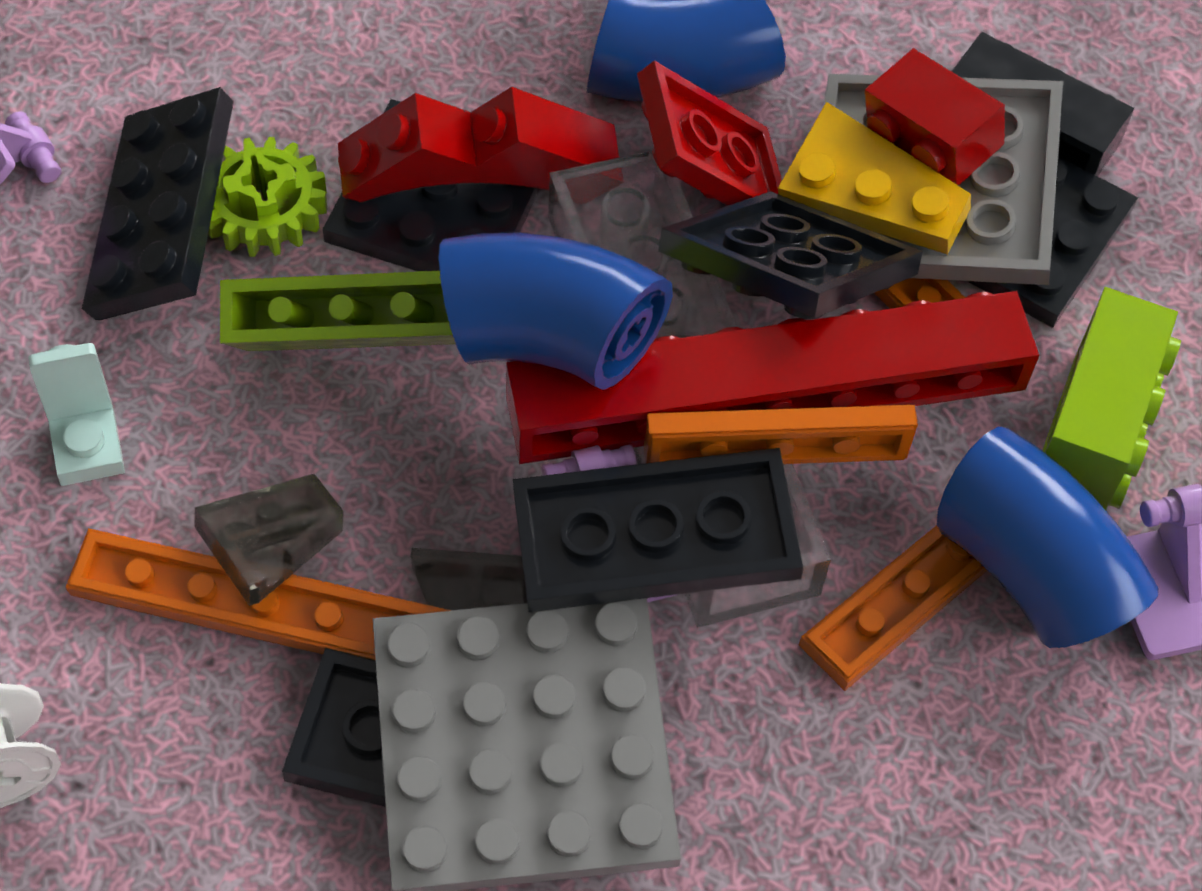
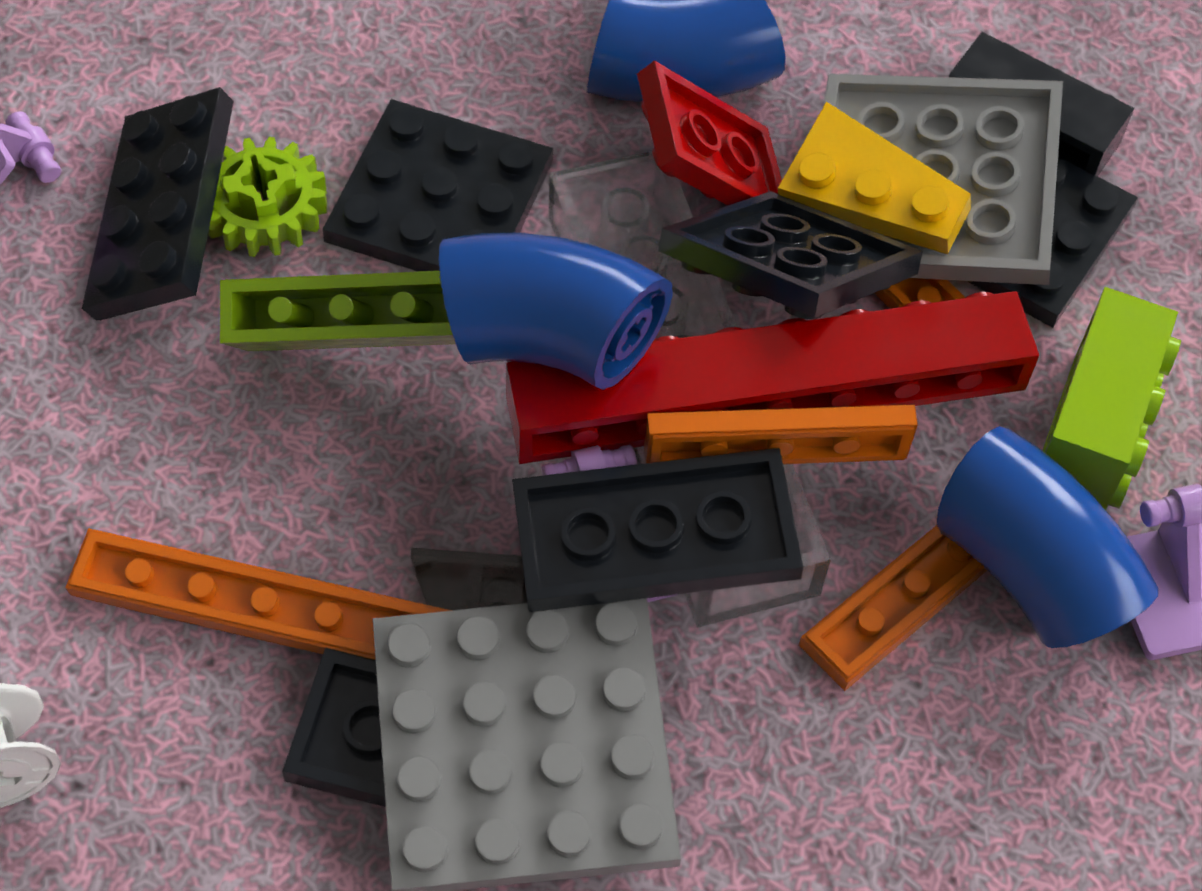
(78, 413): light aqua bracket -> none
(269, 532): clear smoke wing -> none
(503, 141): red arch -> none
(935, 116): red brick -> none

